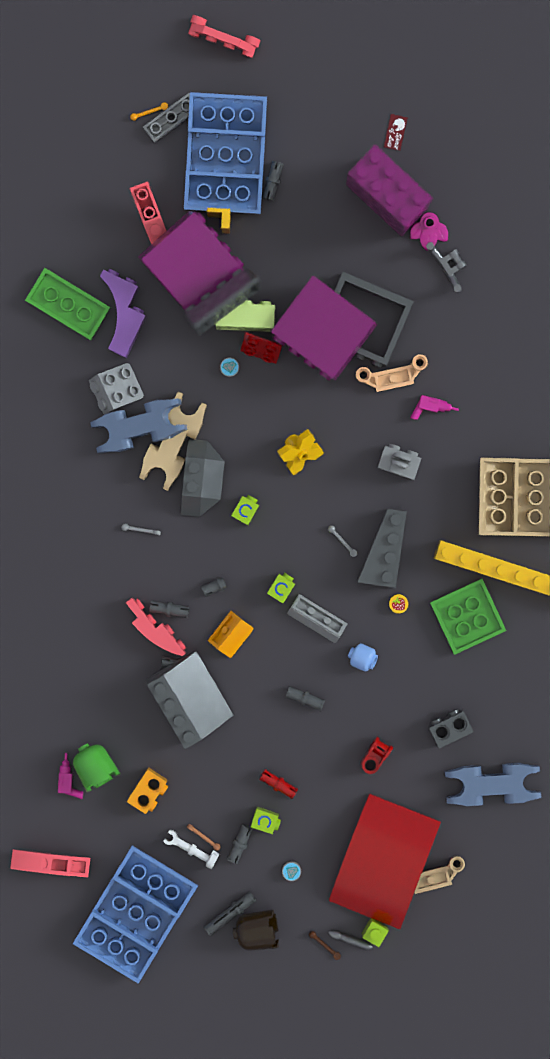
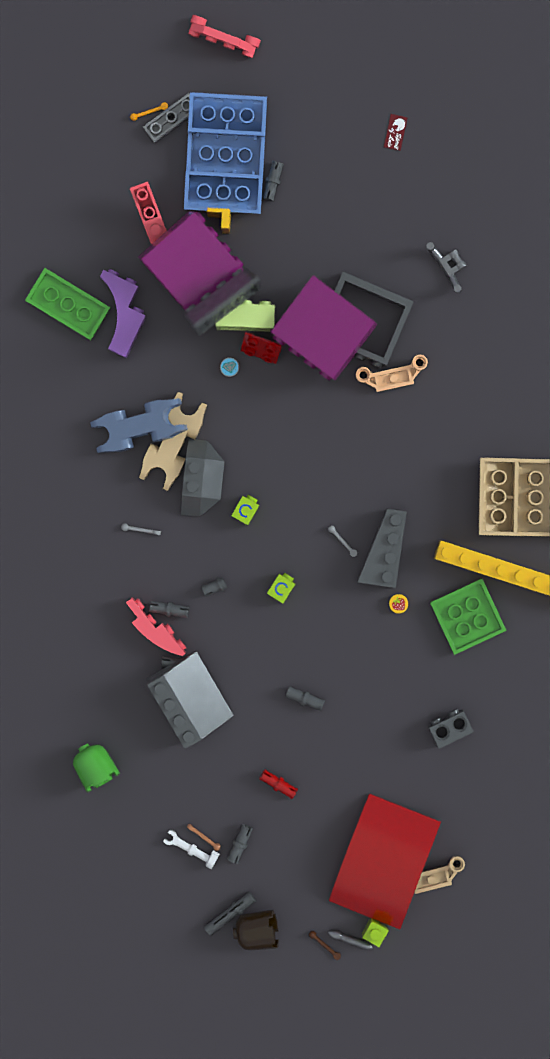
(50, 863): coral slope -> none
(66, 780): dark pink piece -> none
(115, 388): light grey bracket -> none
(135, 914): medium blue slope -> none
(144, 789): light orange brick -> none
(230, 634): light orange panel -> none
(265, 820): lime brick -> none
(291, 871): tile -> none
(298, 450): yellow plant -> none
(317, 618): light grey slope -> none
(363, 657): light blue head -> none
(376, 754): red piece -> none
(388, 190): magenta brick -> none
(399, 462): light grey brick -> none
(430, 233): dark pink plate -> none
(432, 405): dark pink piece -> none
(479, 785): sand blue piece -> none

